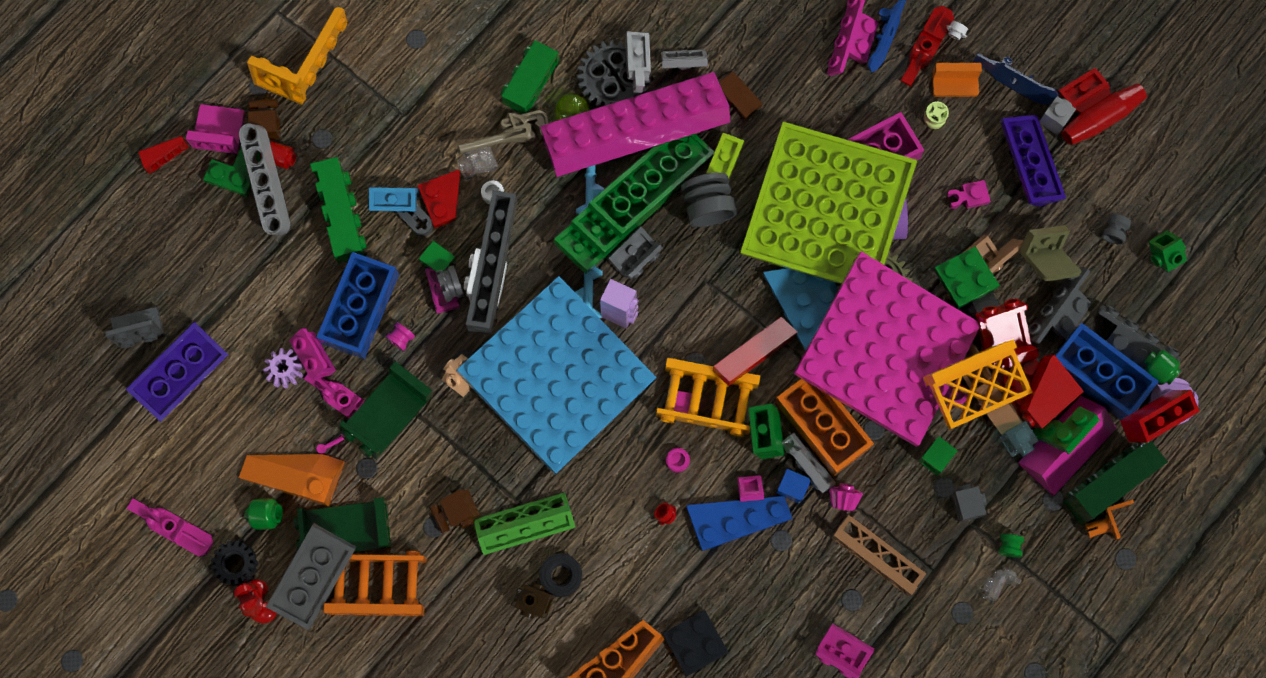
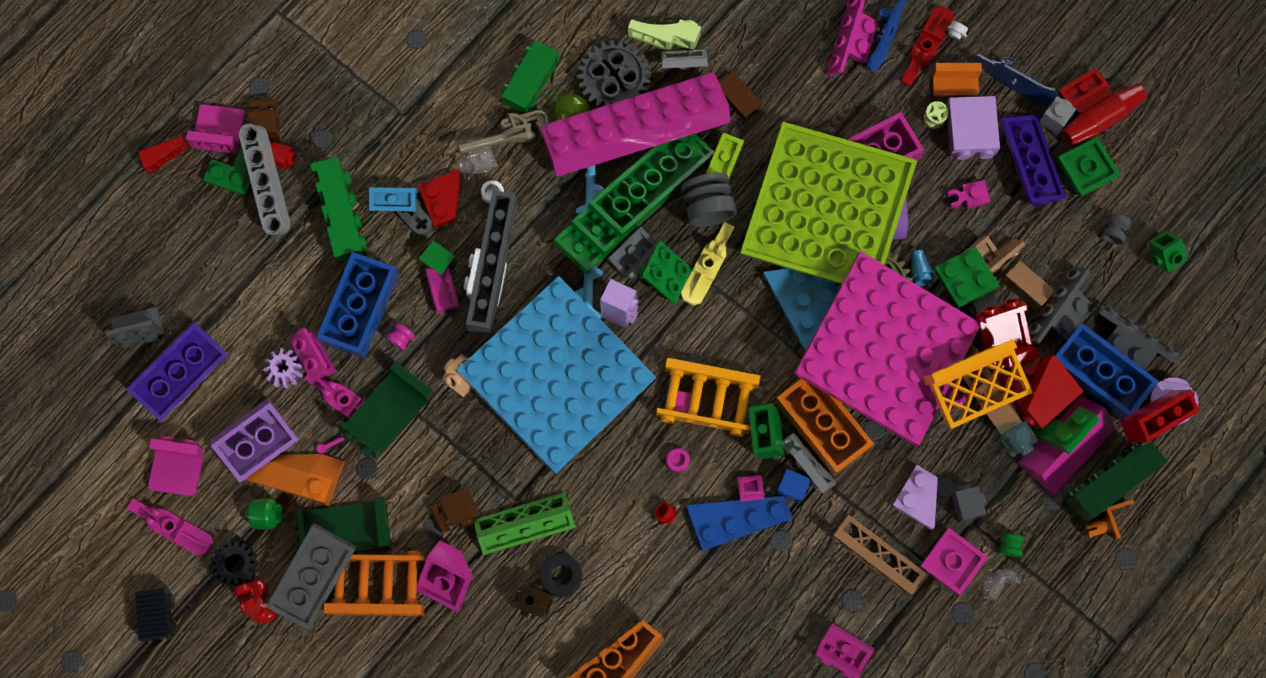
(154, 615): none -> black brick
(175, 466): none -> dark pink bracket
(253, 440): none -> medium lavender slope
(290, 85): light orange bracket -> none
(445, 576): none -> dark pink slope
(449, 284): flat silver wheel -> none
(638, 59): light grey hinge -> none
(664, 36): none -> yellowish green slope
(665, 272): none -> green hinge
(695, 643): black plate -> none
(703, 276): none -> light yellow piece
(754, 351): tile -> none
(845, 497): dark pink piece -> none
(919, 497): none -> lavender wing
(920, 269): none -> dark azure cone
(938, 456): green panel -> none
(953, 562): none -> dark pink plate
(973, 127): none -> lavender brick
(1028, 285): none -> medium nougat panel
(1044, 253): olive bracket -> none
(1088, 167): none -> green plate
(1162, 367): green head -> none

